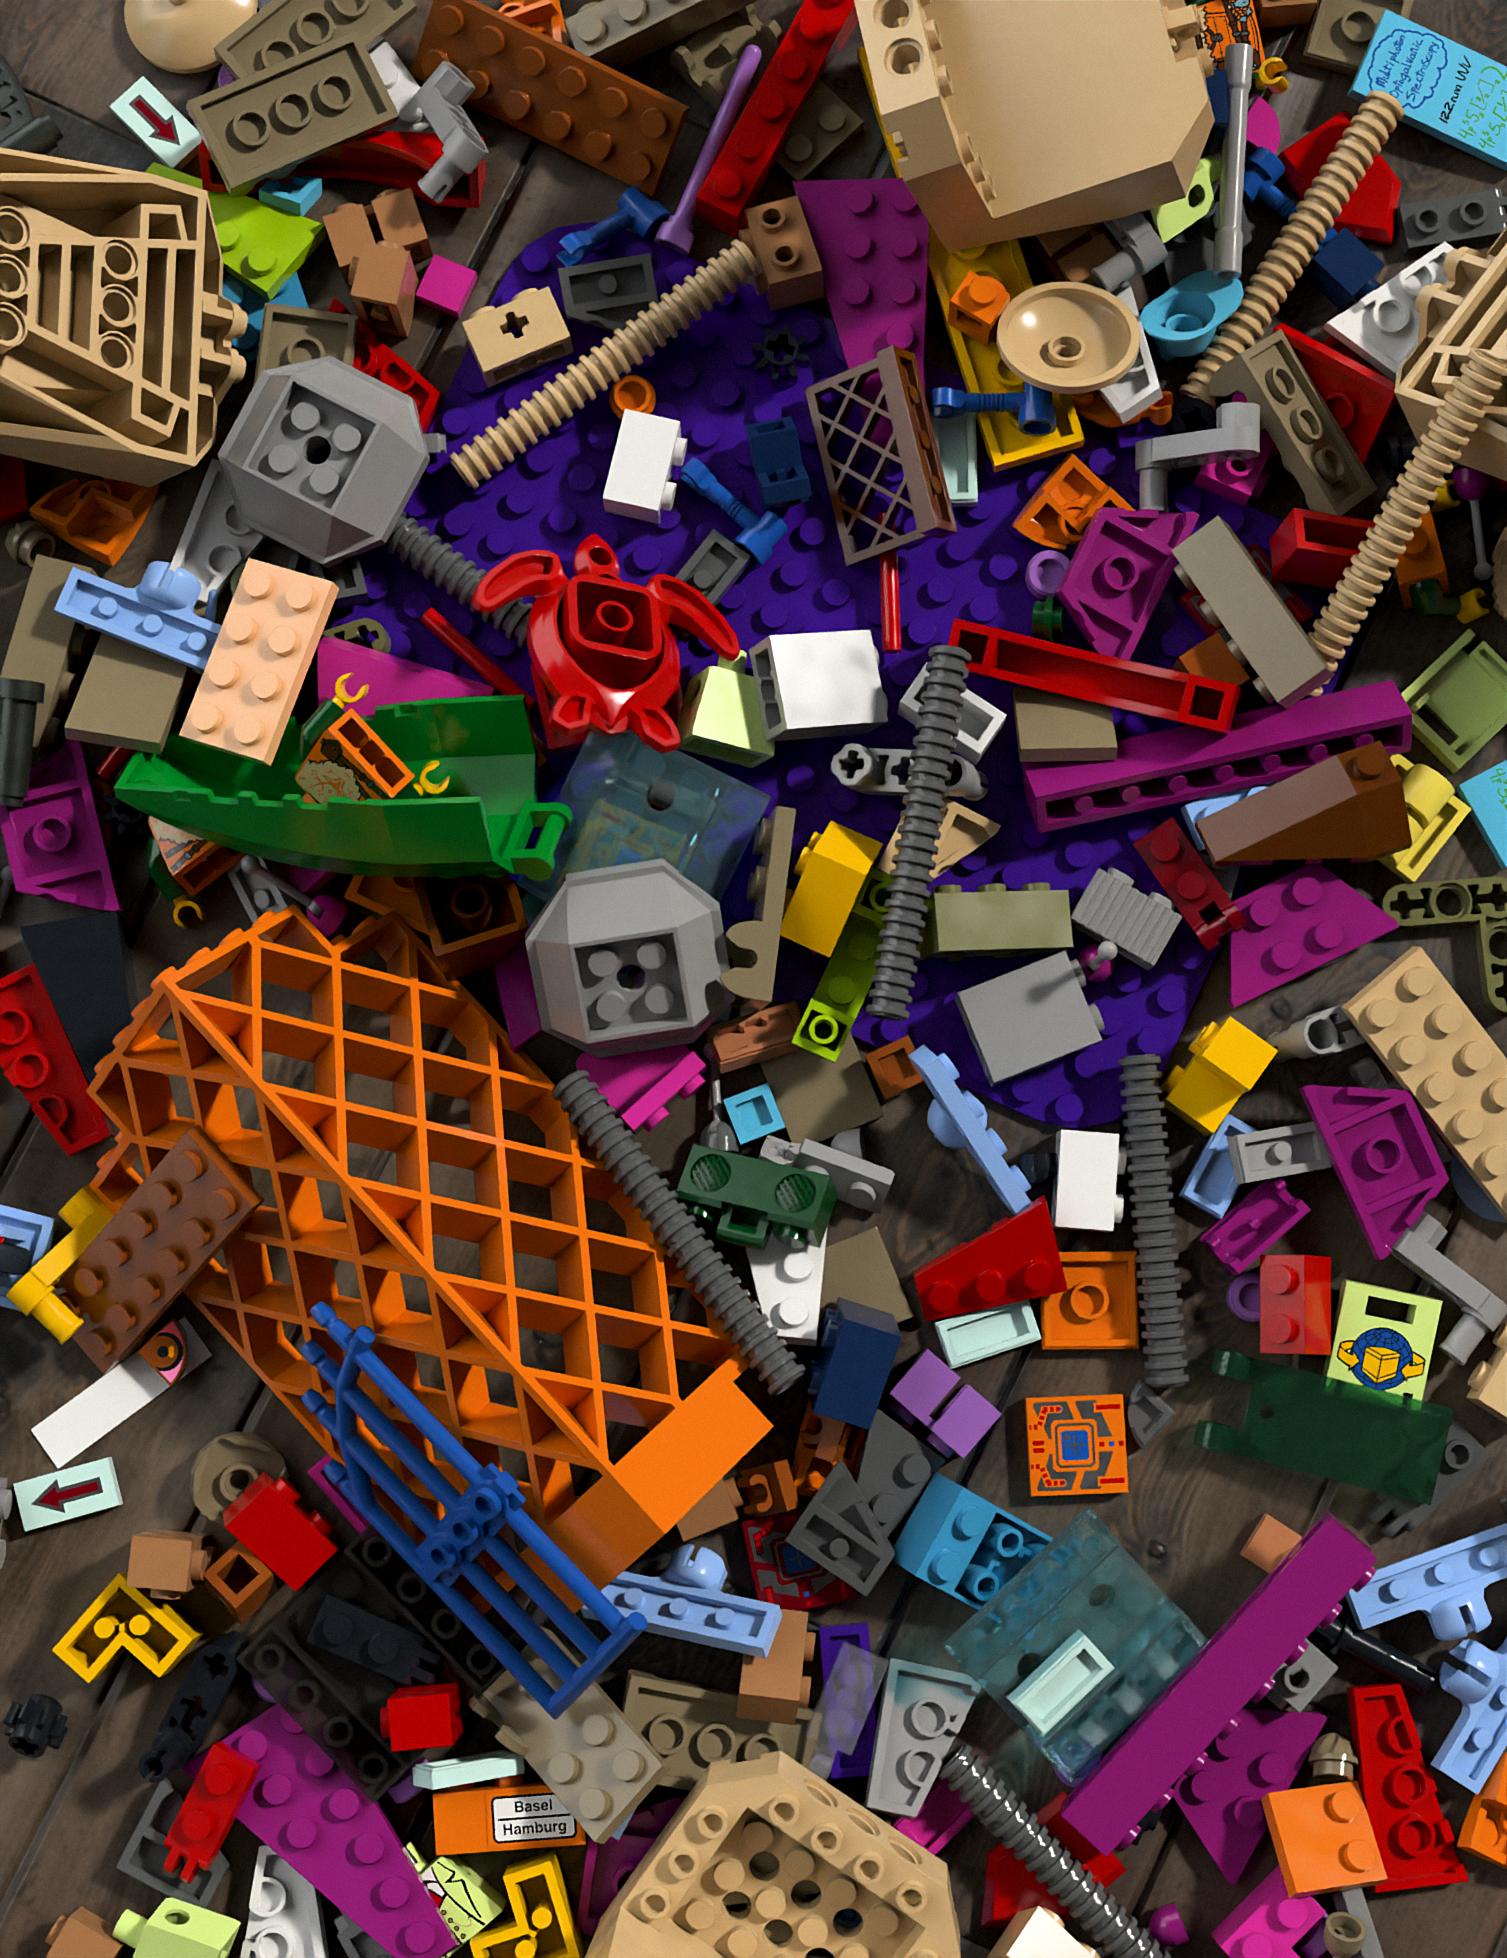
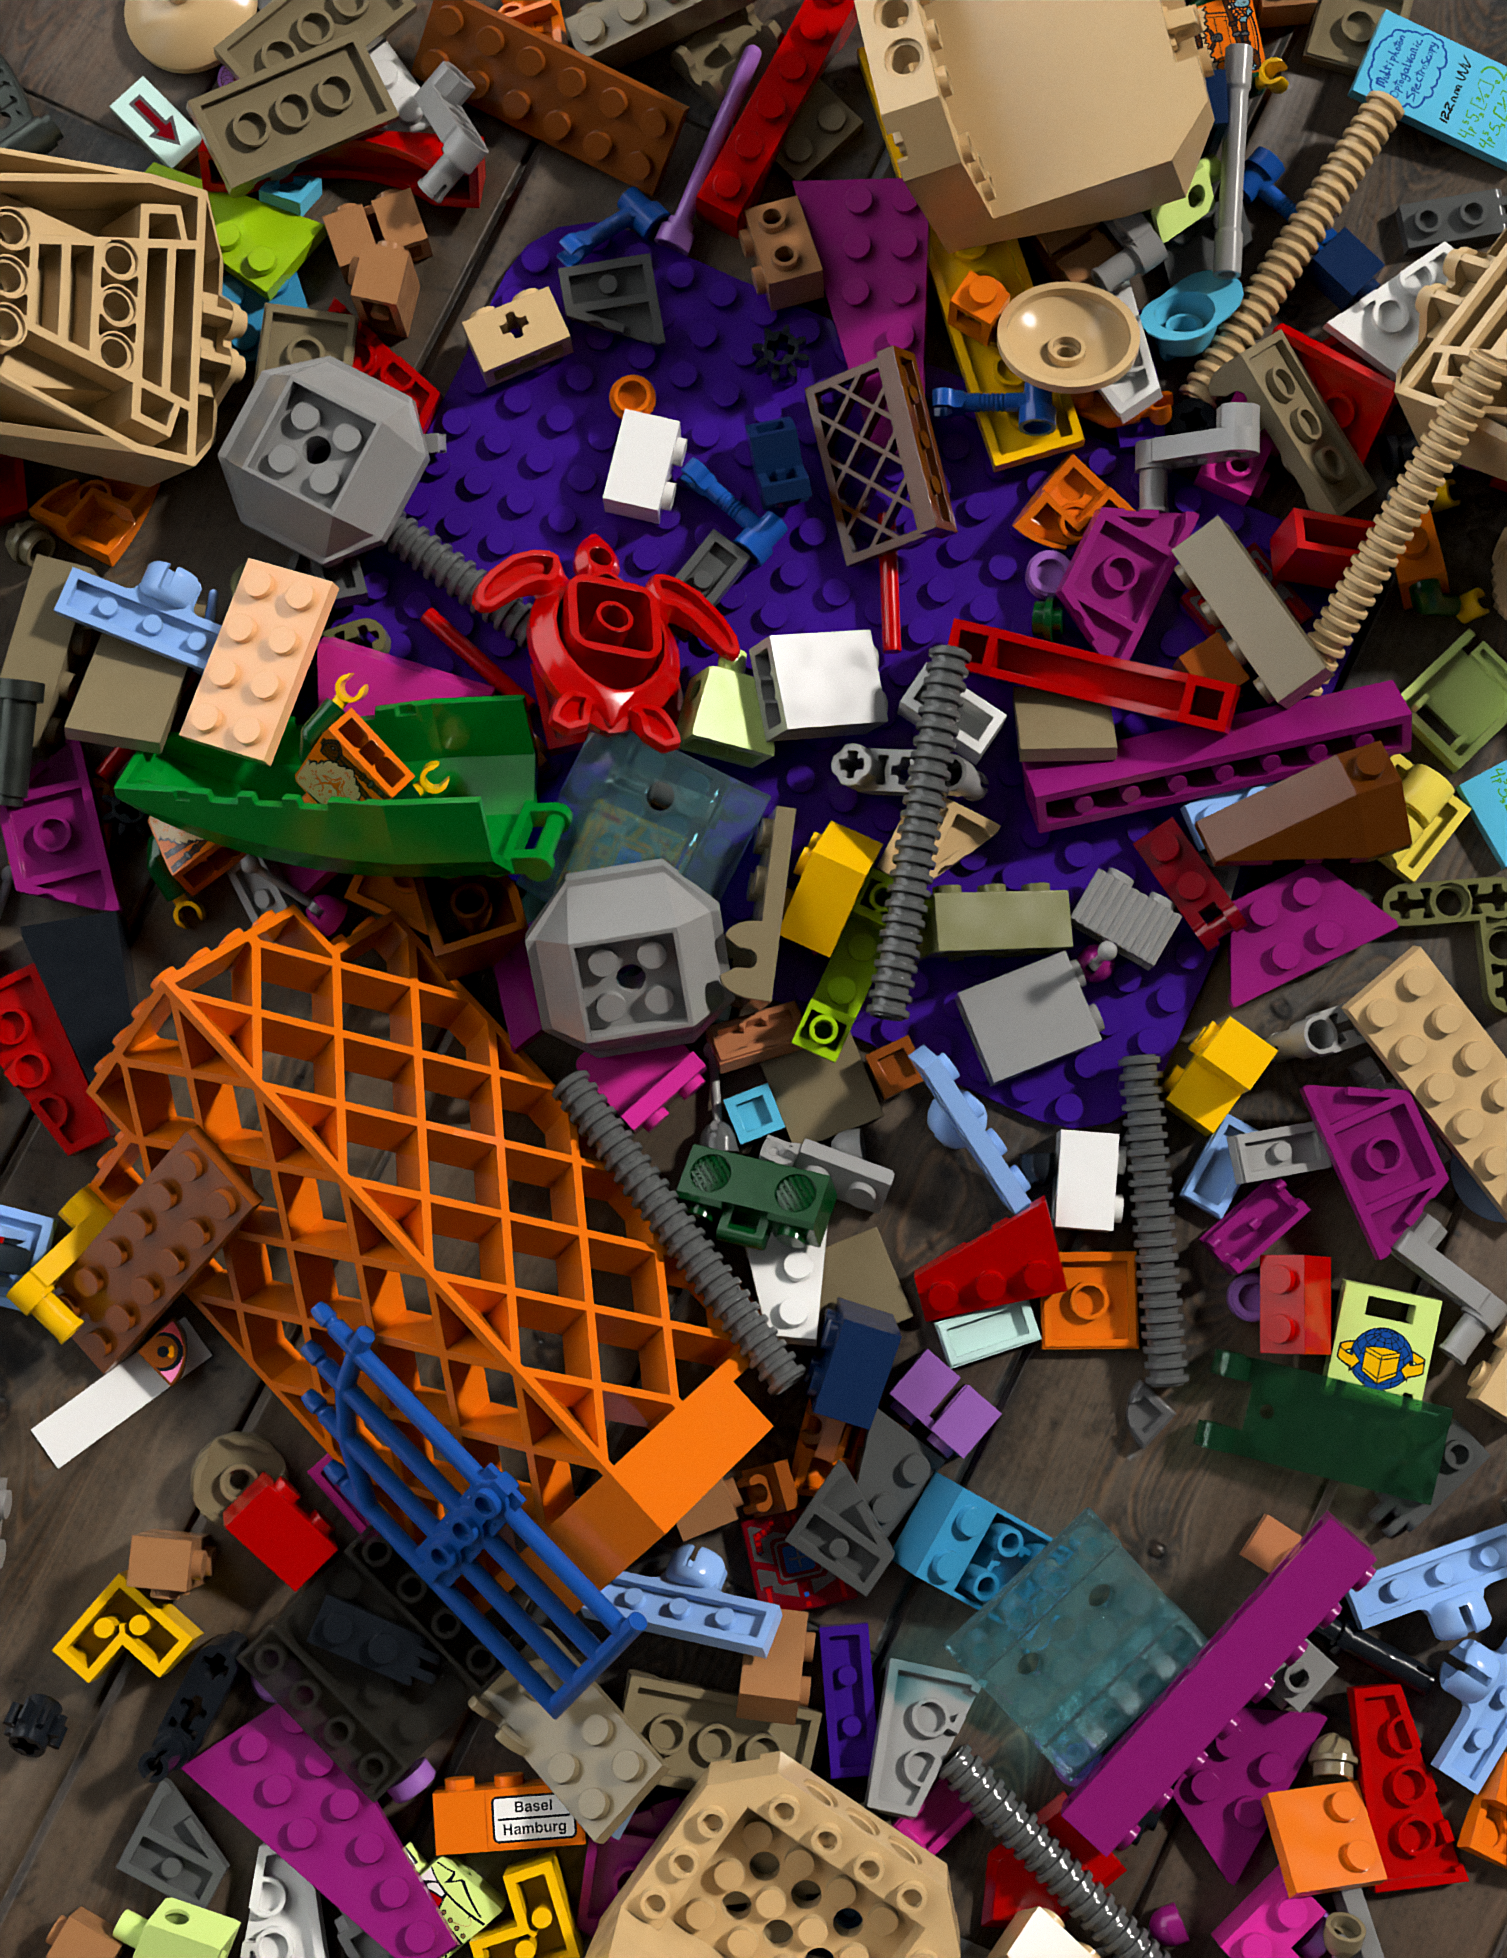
(68, 1493): light aqua tile -> none
(209, 1810): red hinge -> none
(214, 536): white wing -> none
(240, 1582): dark orange brick -> none
(423, 1716): red piece -> none
(446, 286): dark pink tile -> none
(467, 1769): light aqua tile -> none
(606, 363): tan piece -> none
(844, 1705): clear plate -> none
(958, 457): light aqua tile -> none
(1060, 1682): light aqua tile -> none
(1076, 1445): tile -> none
(1262, 127): dark pink tile -> none
(1374, 203): red tile -> none
(1474, 486): hinge -> none

